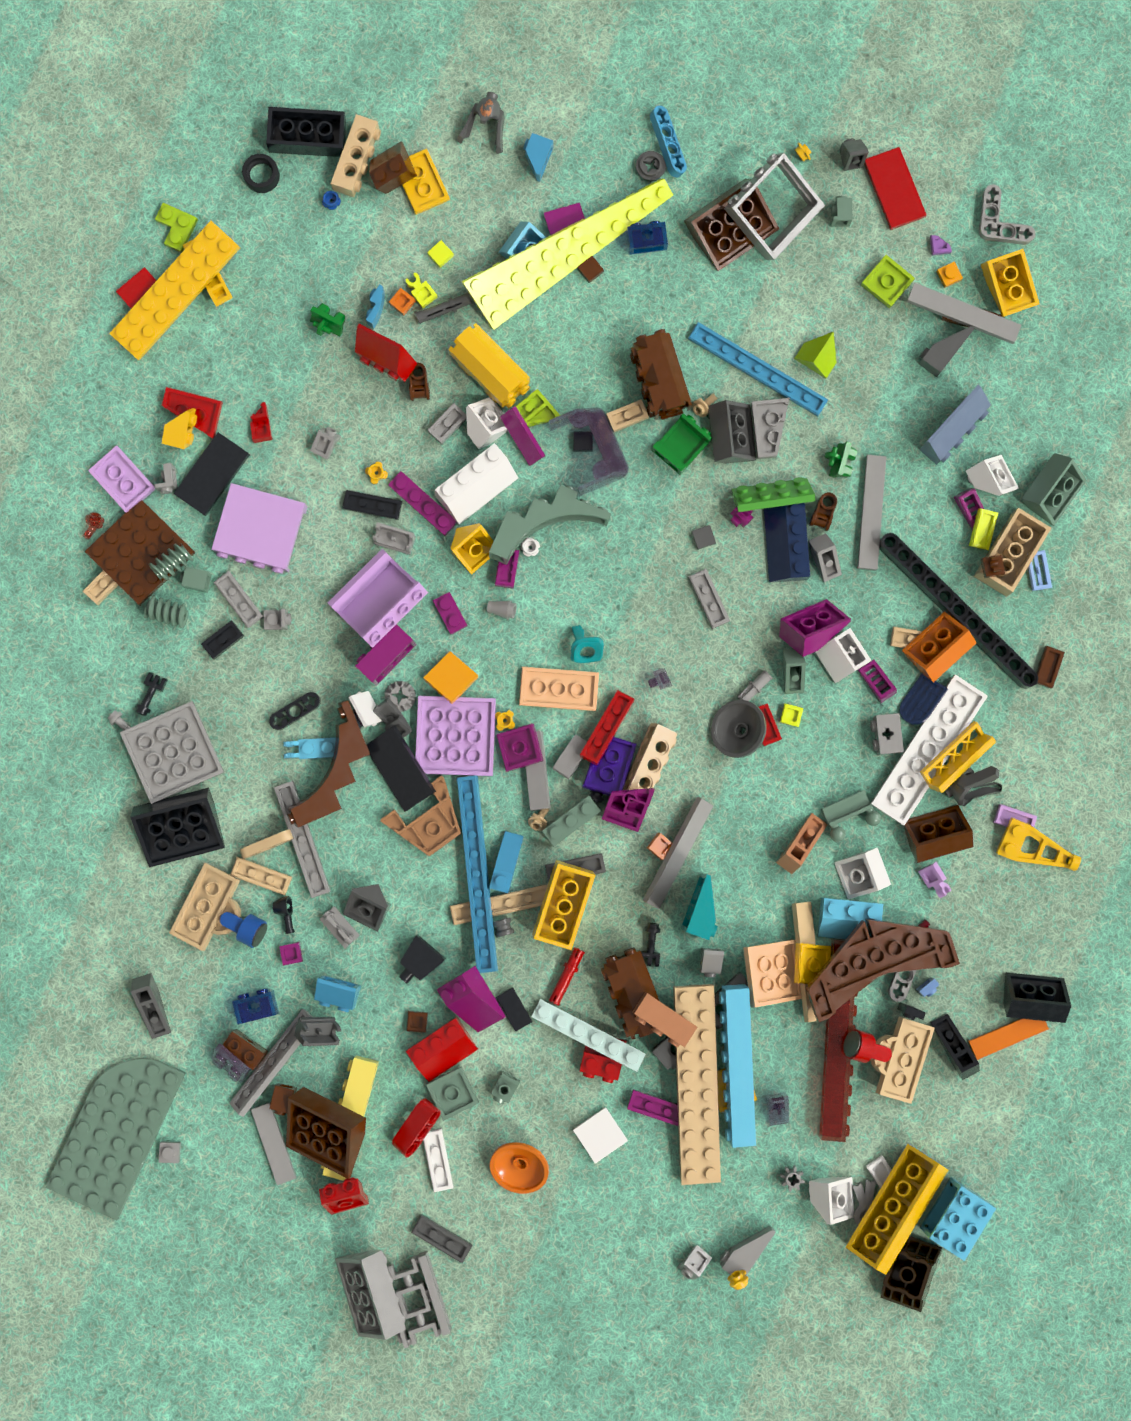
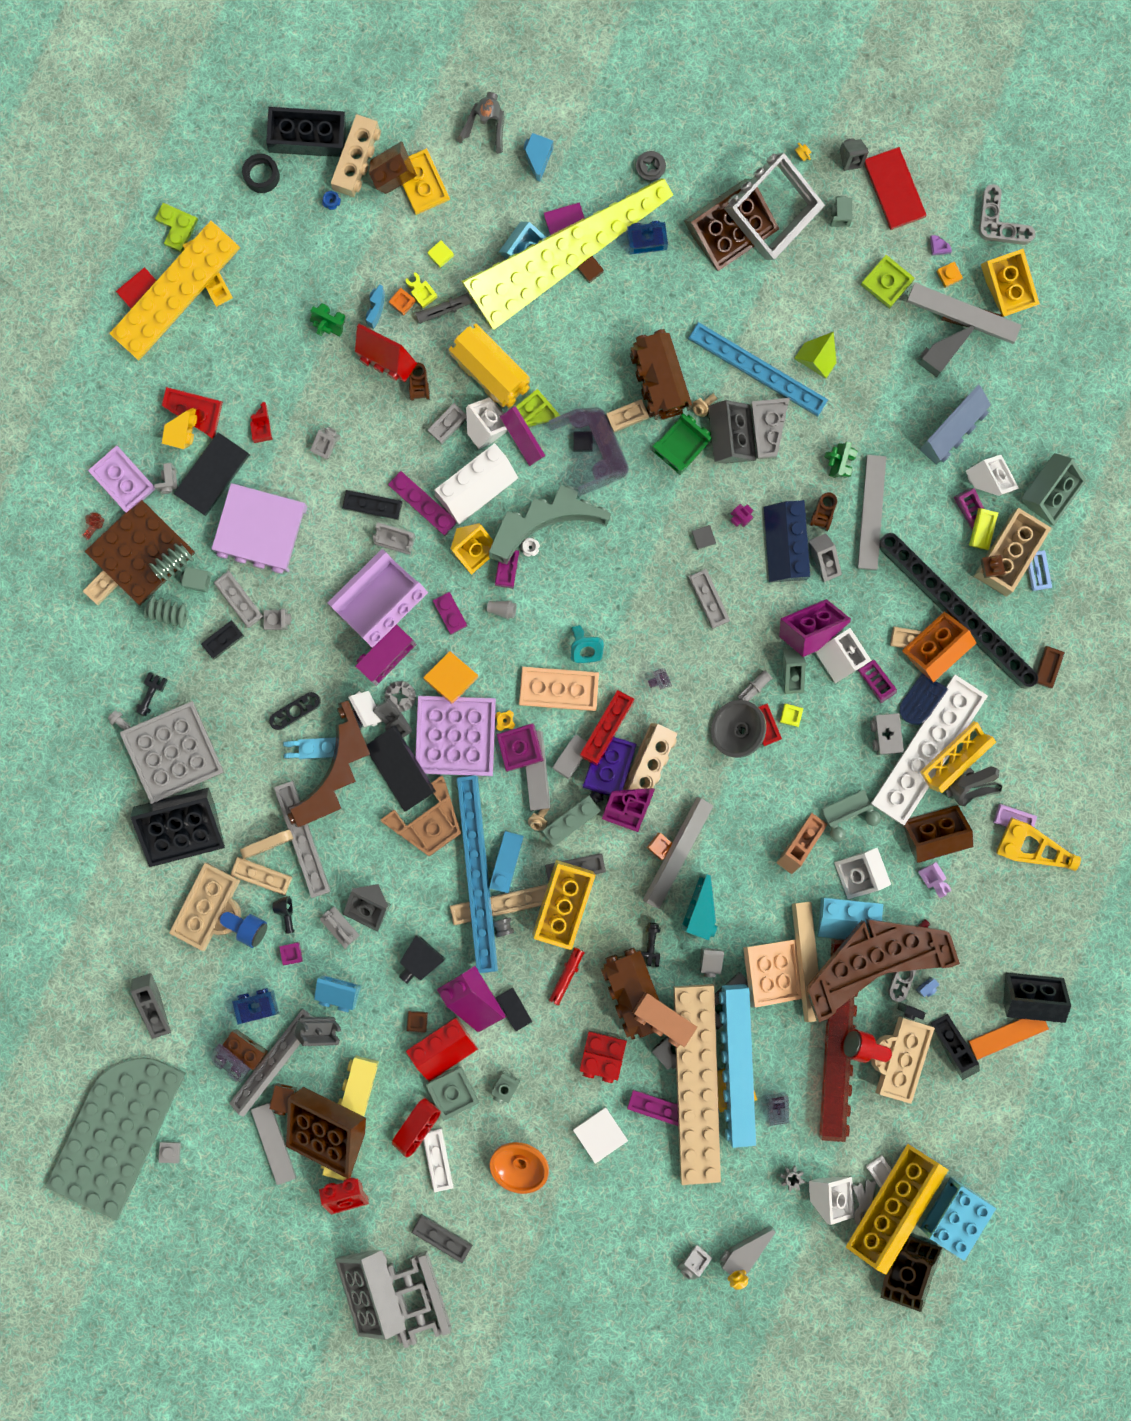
(371, 472): yellow plate -> none
(588, 1035): light aqua plate -> none
(674, 162): dark azure beam -> none
(773, 494): bright green plate -> none
(809, 961): yellow tile -> none

